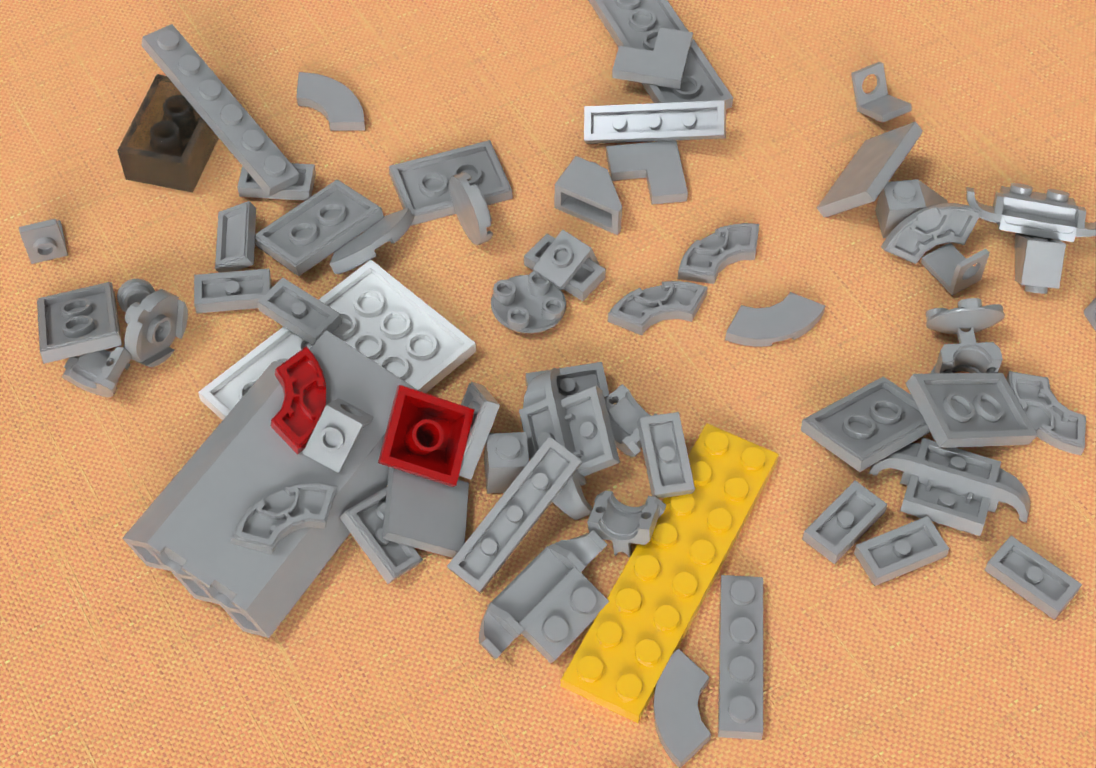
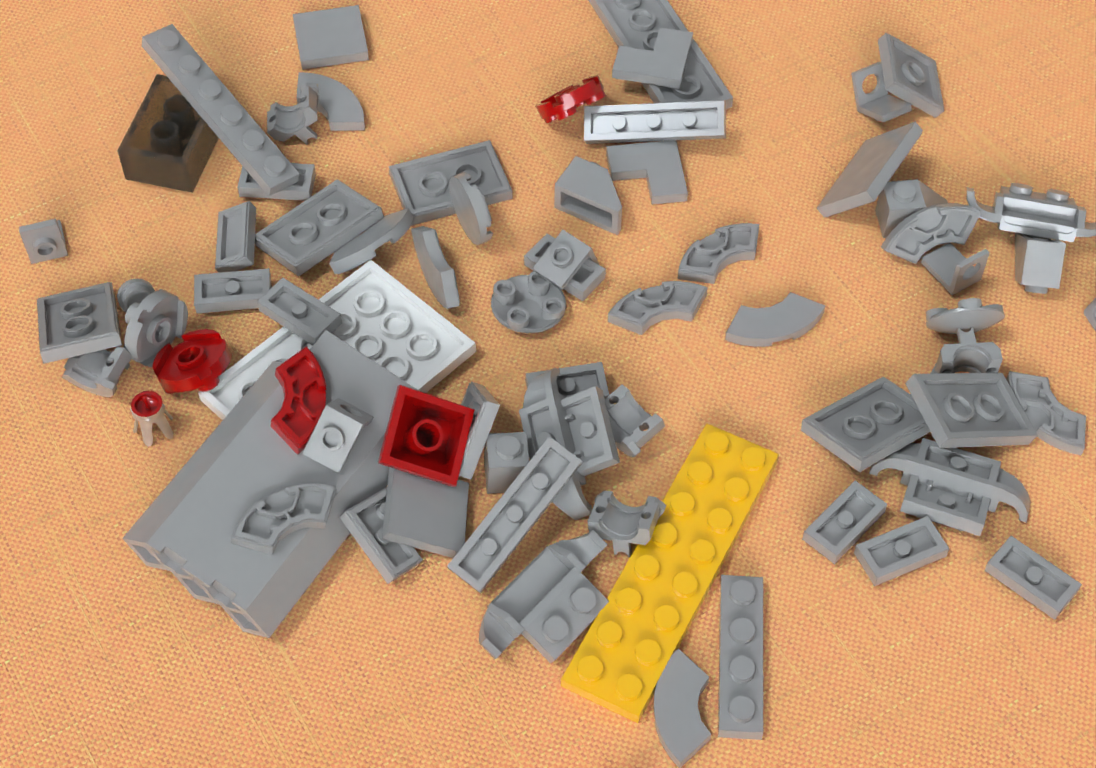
(149, 409): none -> piece
(193, 362): none -> red plate
(295, 120): none -> light grey piece
(330, 37): none -> light grey tile
(435, 268): none -> light grey tile
(568, 99): none -> red plate
(665, 455): light grey plate -> none
(910, 75): none -> light grey tile

